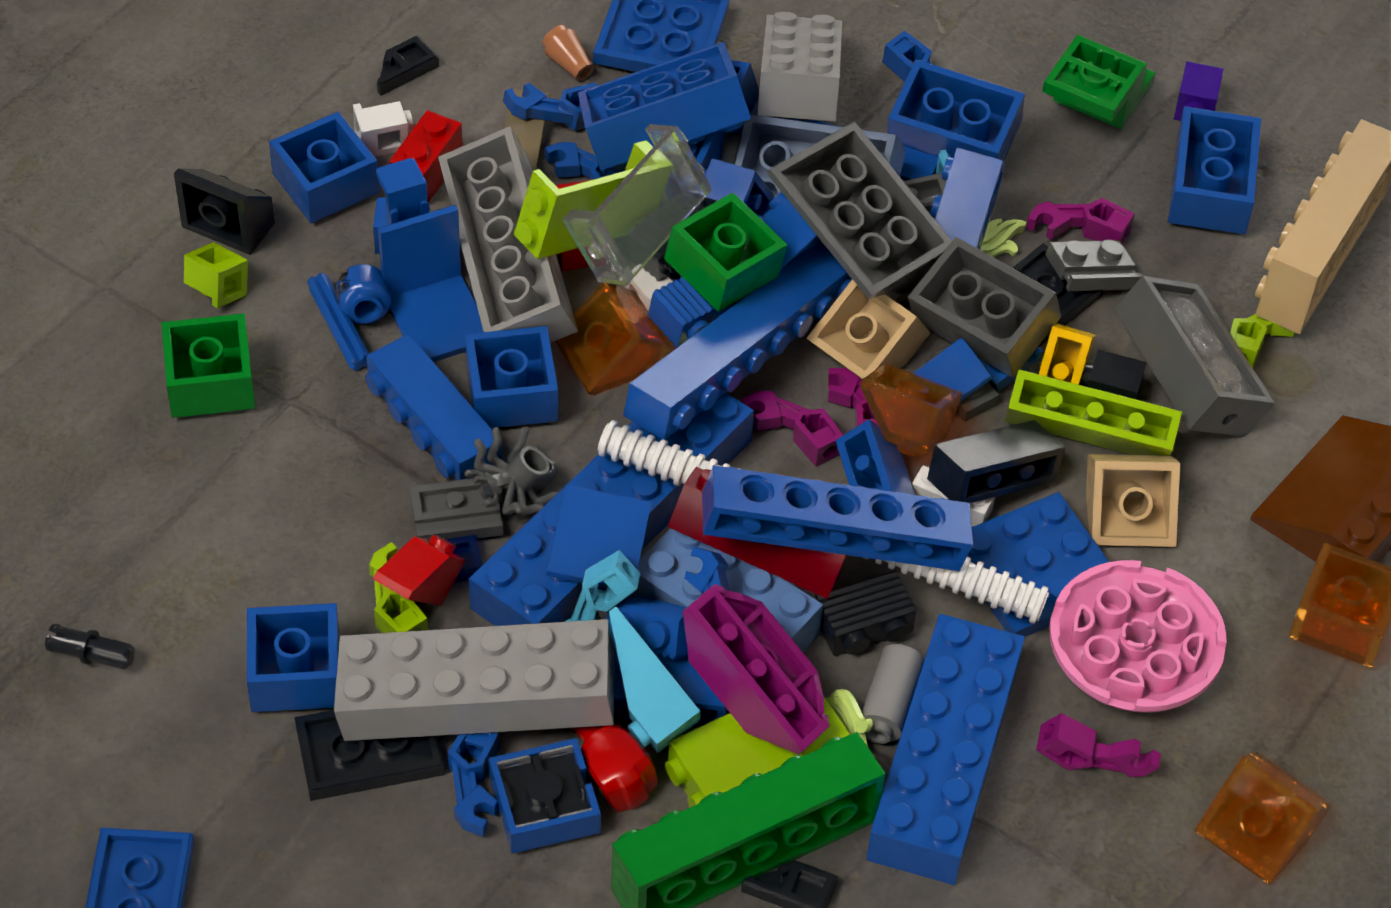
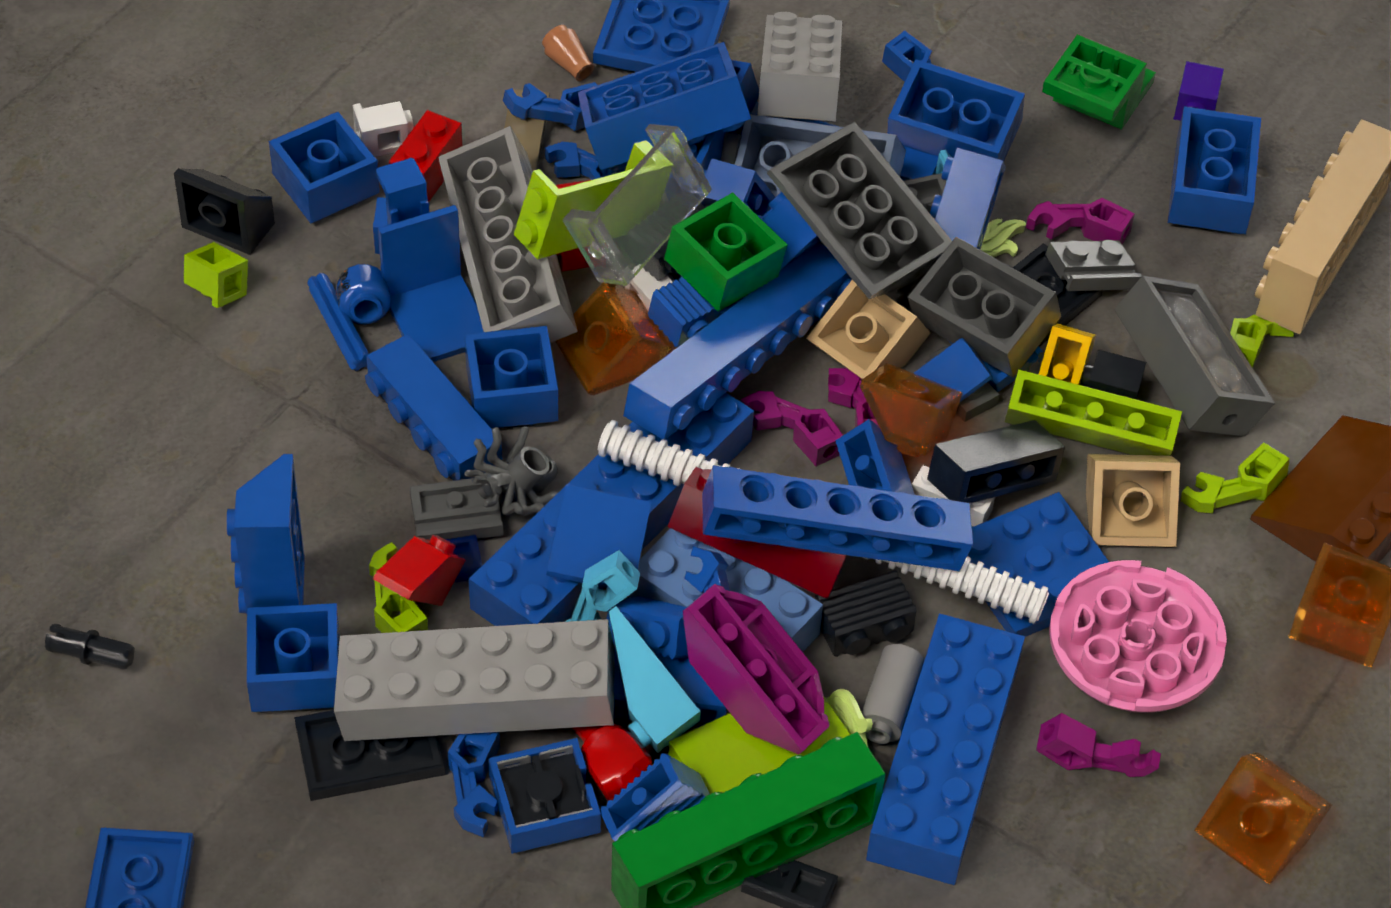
(207, 365): green brick -> none
(268, 539): none -> blue slope
(405, 63): black tile -> none
(659, 790): none -> blue brick
(1264, 462): none -> lime piece

